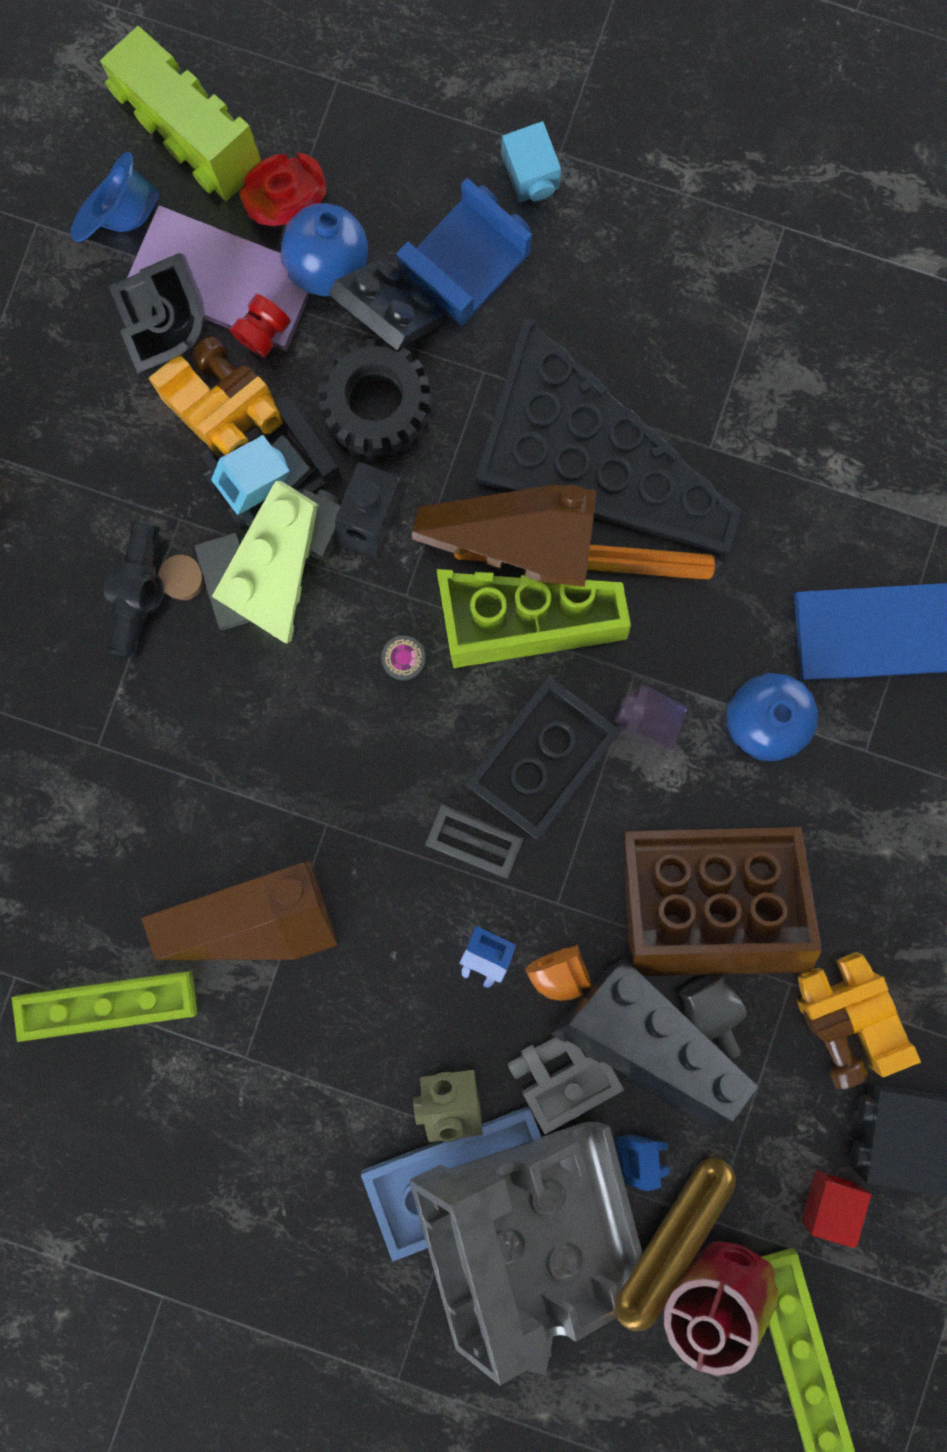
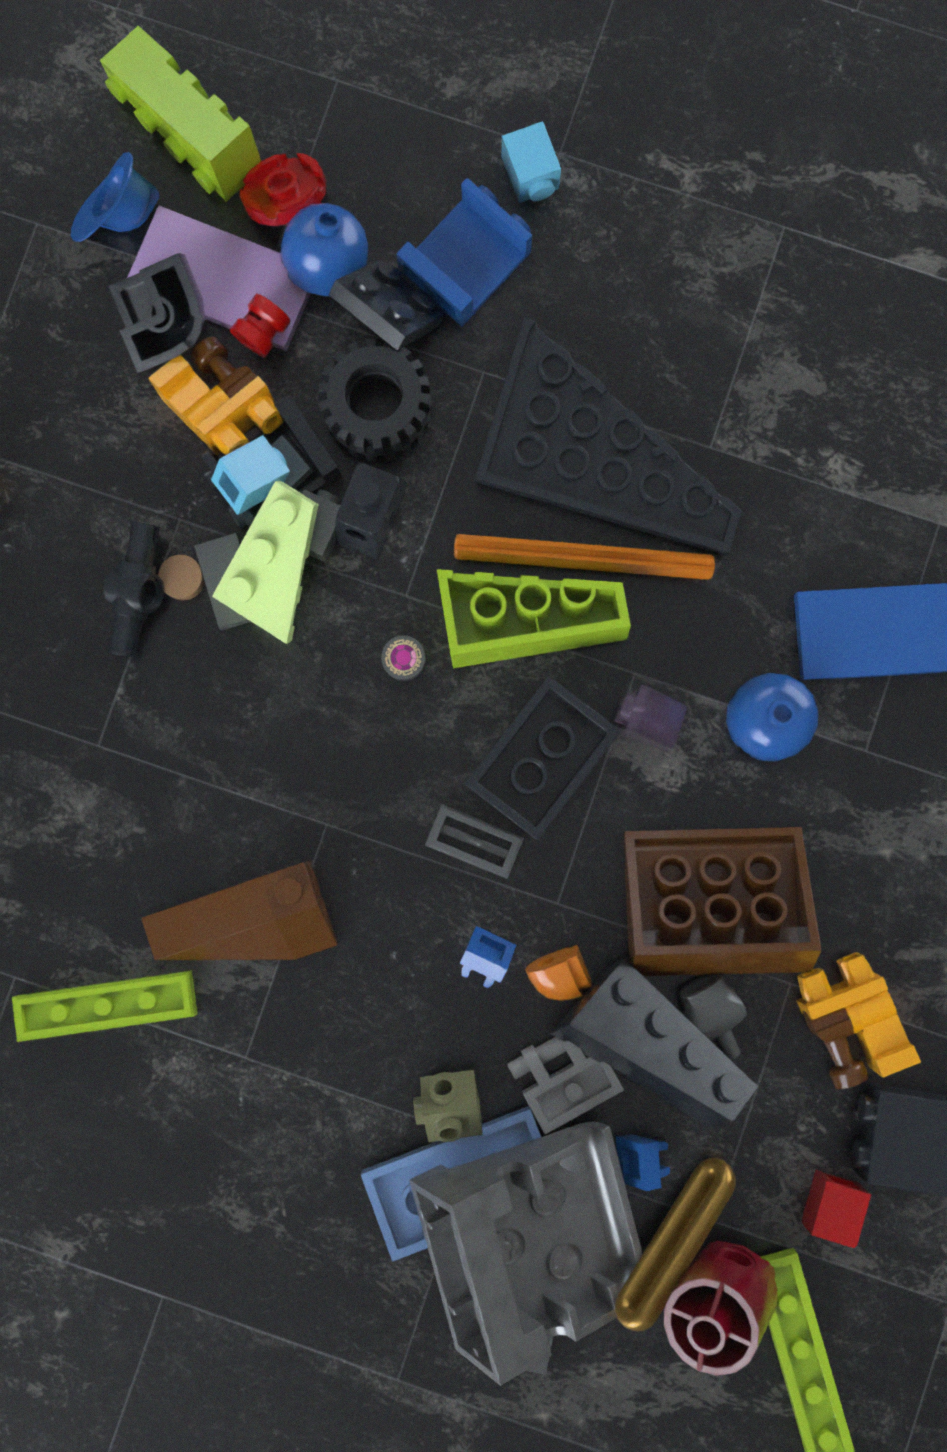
(529, 528): reddish brown wedge -> none

